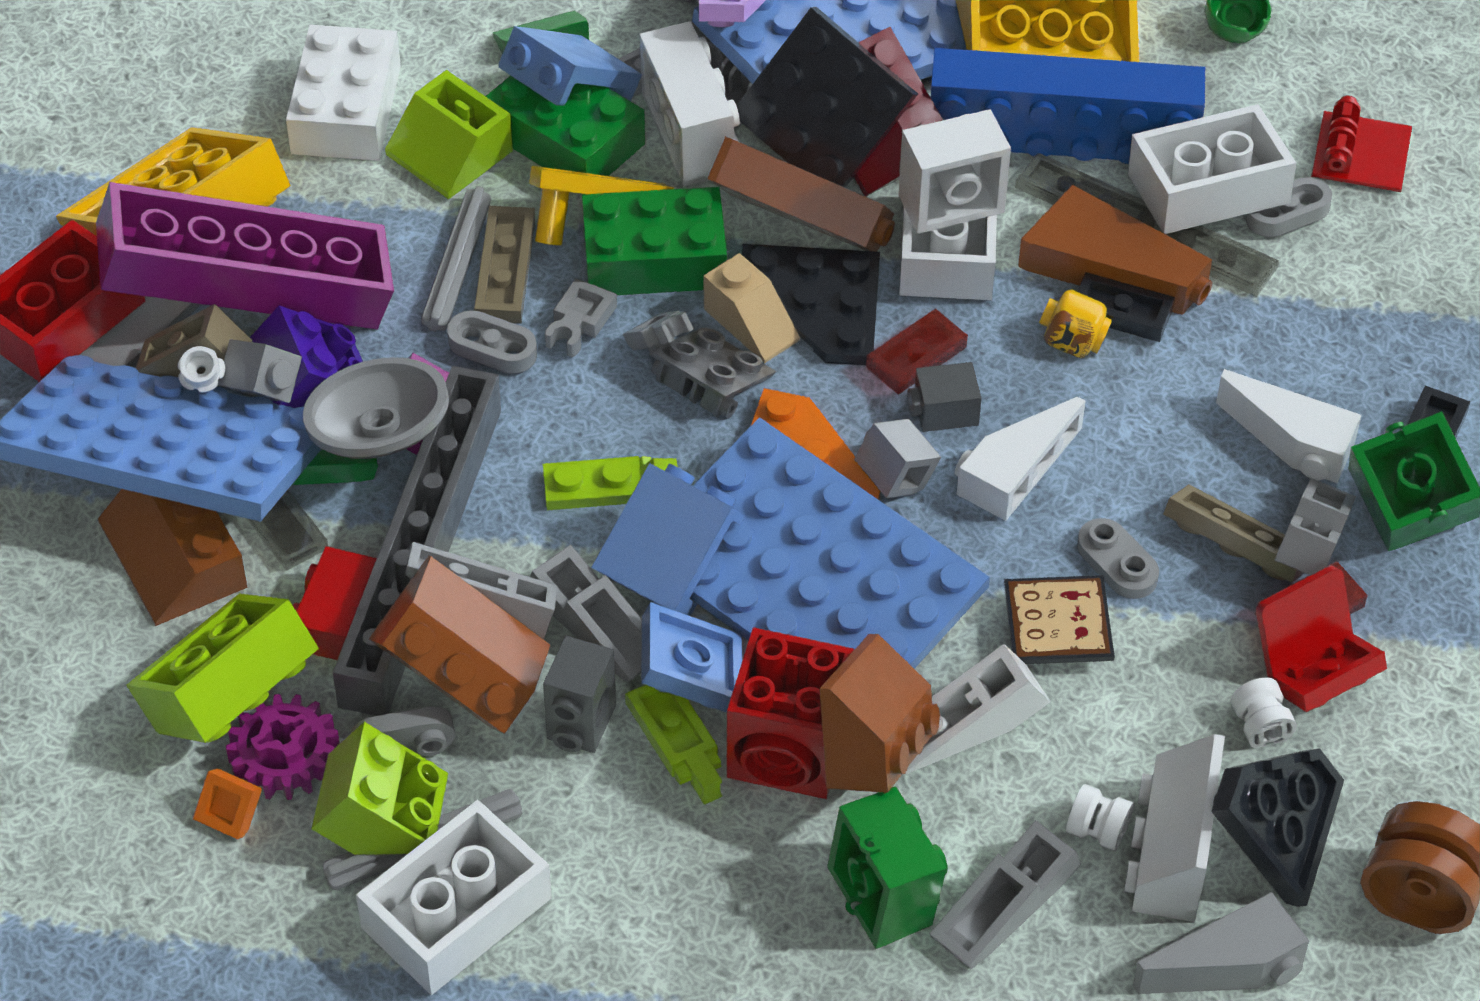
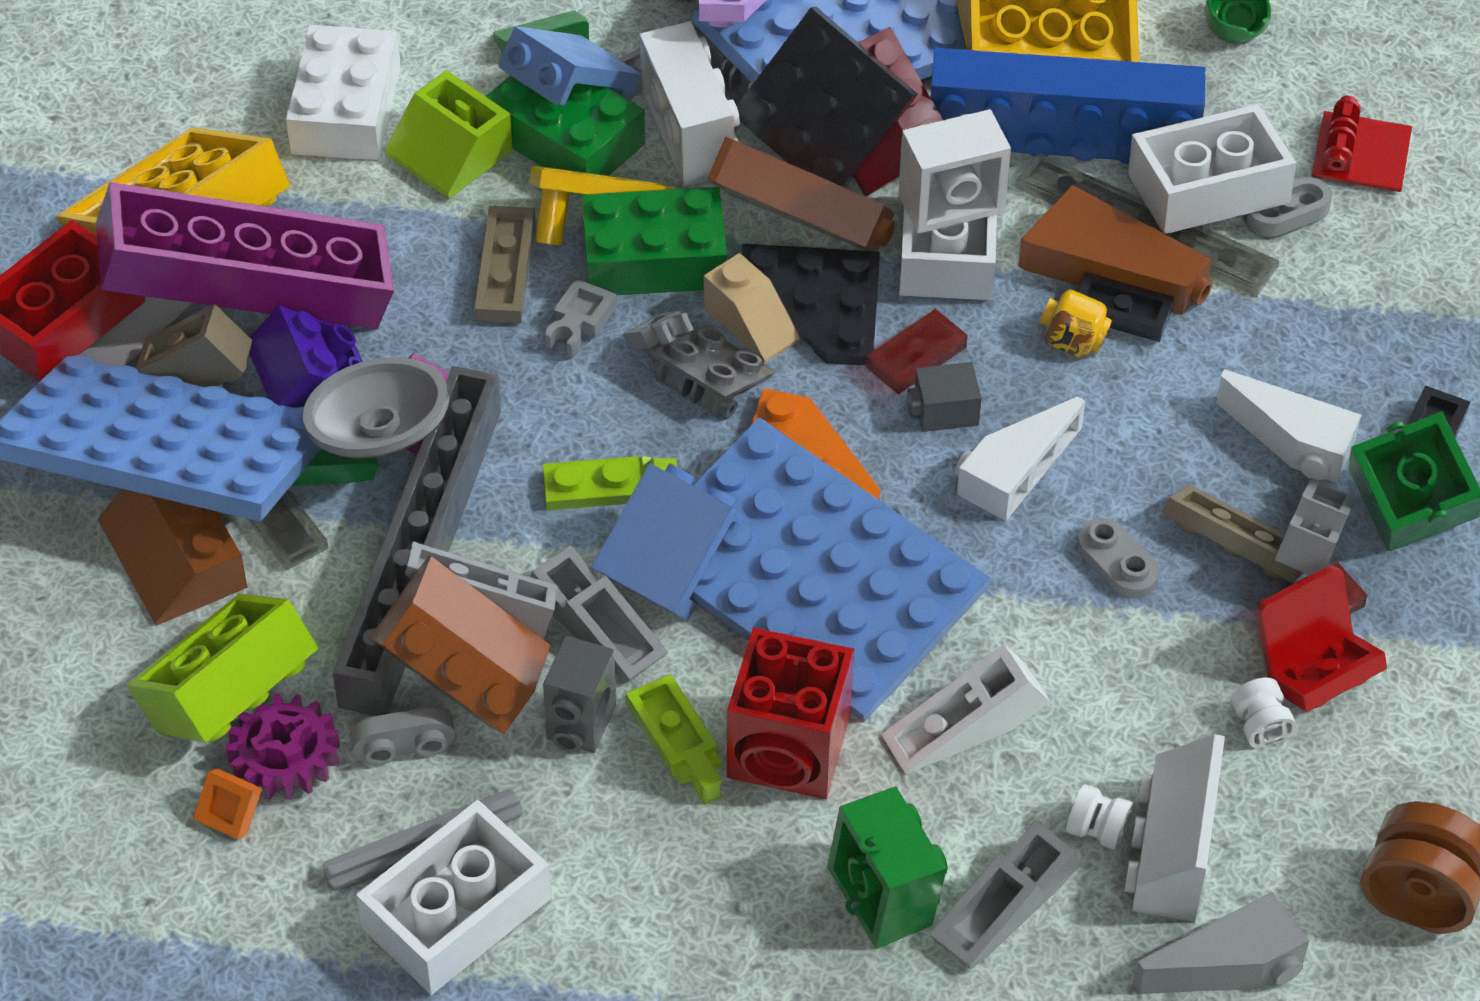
(200, 357): white plate -> none
(260, 370): light grey brick -> none
(332, 597): red brick -> none
(378, 795): lime slope -> none
(456, 259): light grey axle -> none
(494, 342): light grey plate -> none
(689, 657): medium blue plate -> none
(874, 718): dark orange slope -> none
(897, 458): light grey brick -> none
(1059, 619): piece -> none
(1281, 816): black plate -> none

